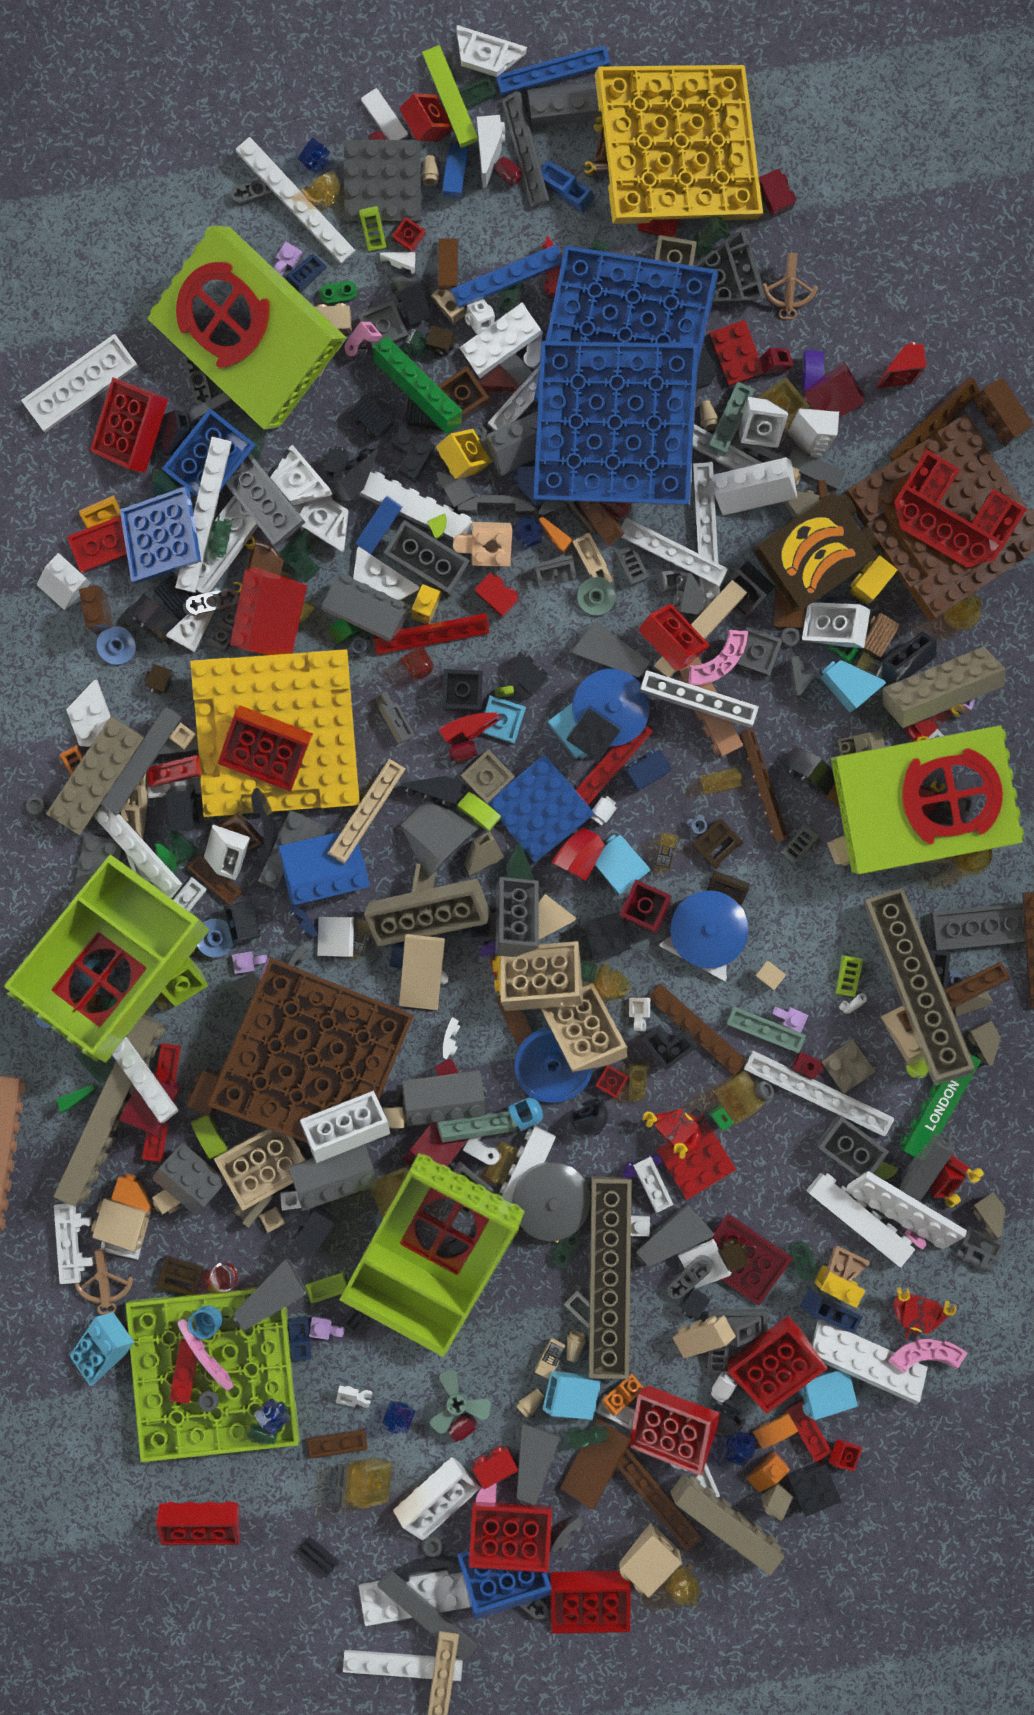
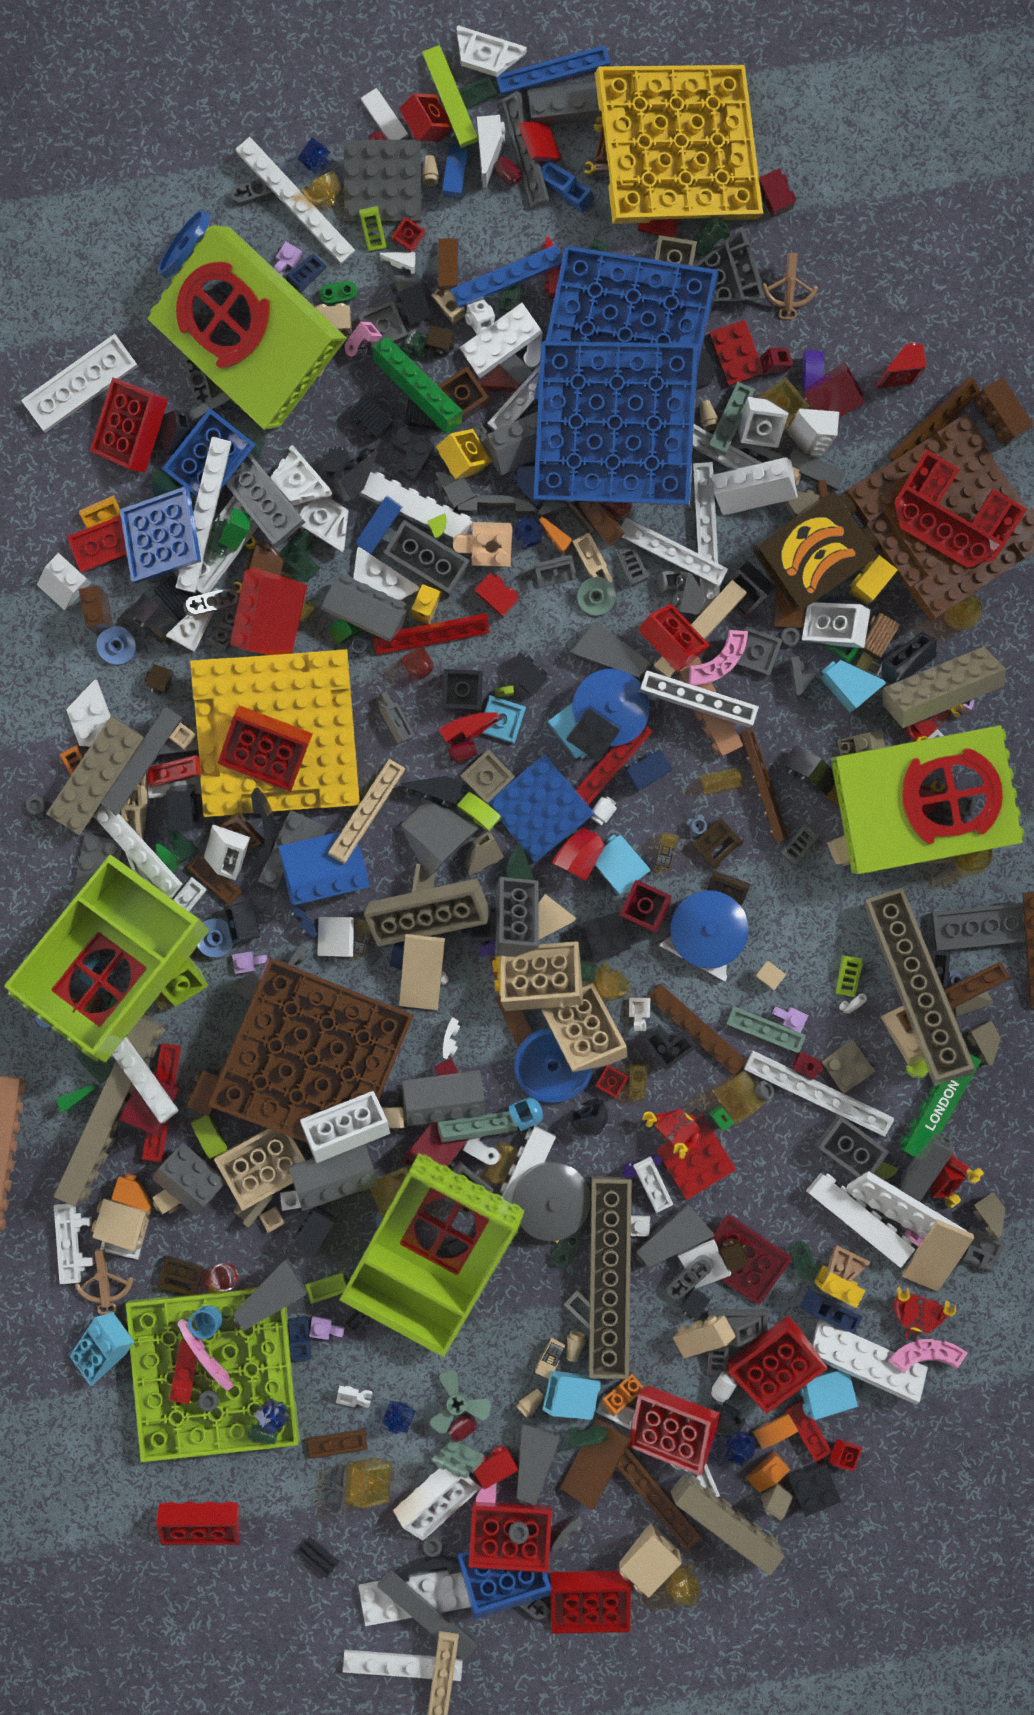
(184, 243): none -> blue dish
(235, 529): none -> green slope
(458, 1459): none -> sand green plate
(518, 1532): none -> dark grey tile
(539, 141): none -> red tile
(937, 1255): none -> tan tile

